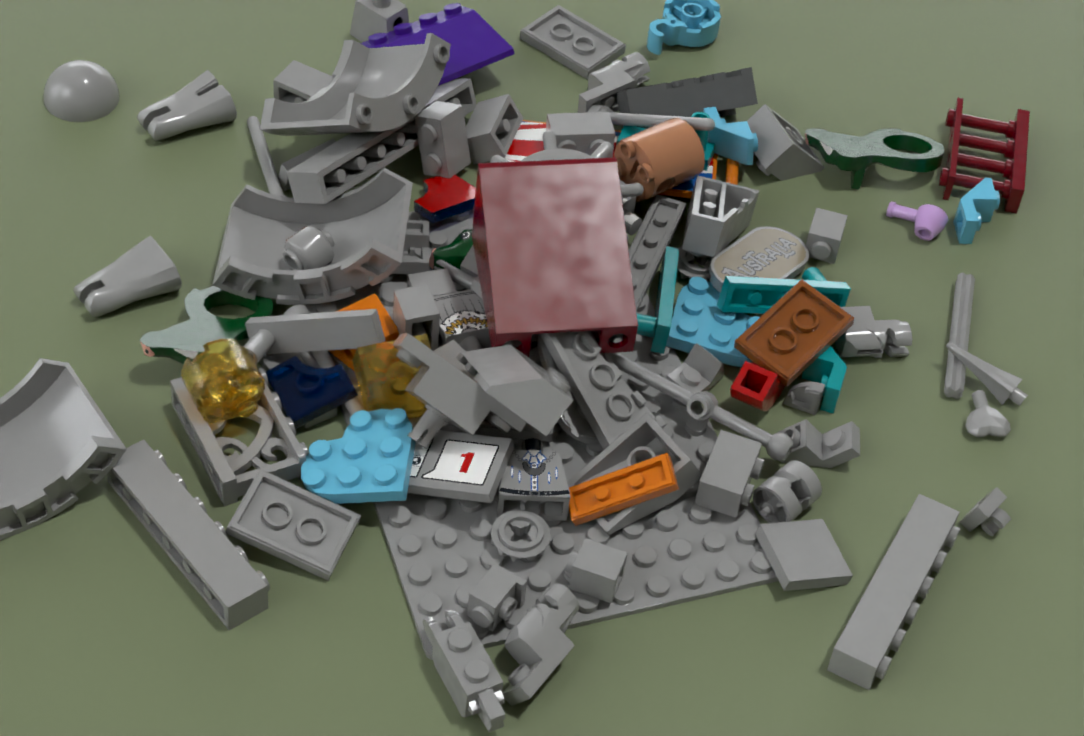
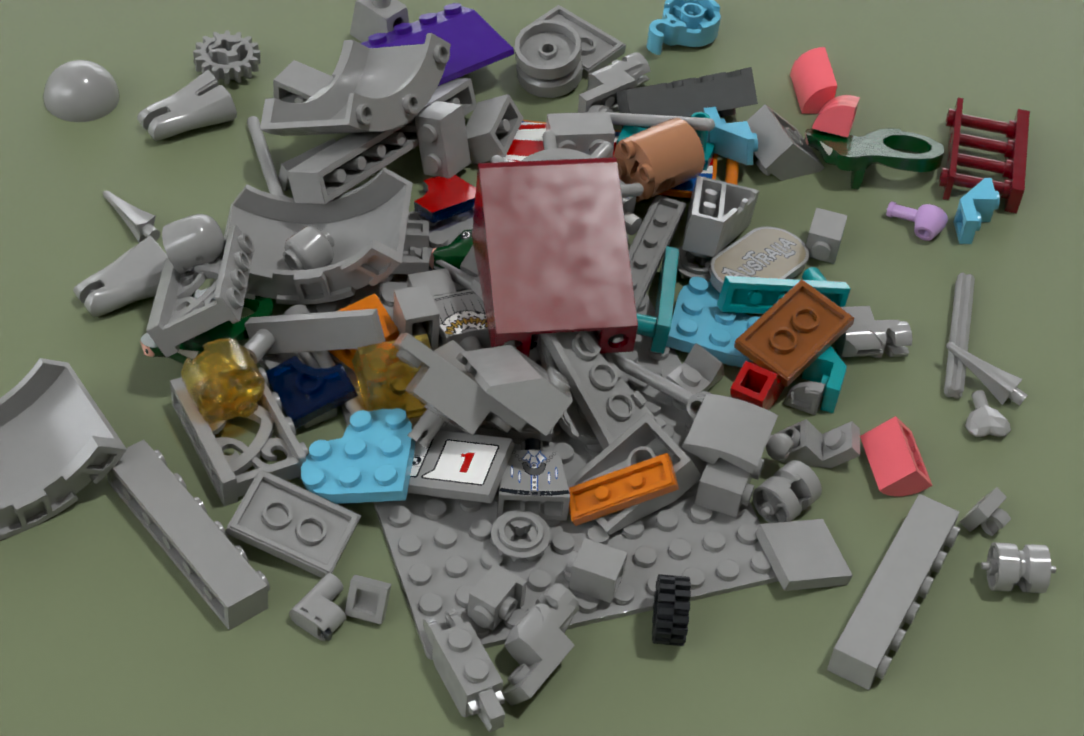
(139, 221): none -> light grey piece
(180, 316): none -> light grey fence
(192, 241): none -> light grey helmet
(227, 56): none -> light grey gear
(316, 610): none -> light grey piece
(367, 599): none -> light grey tile
(548, 58): none -> light grey wheel
(671, 610): none -> black tyre
(730, 431): none -> light grey slope
(813, 80): none -> coral brick
(837, 115): none -> coral brick
(895, 459): none -> coral brick
(1011, 567): none -> light grey wheel

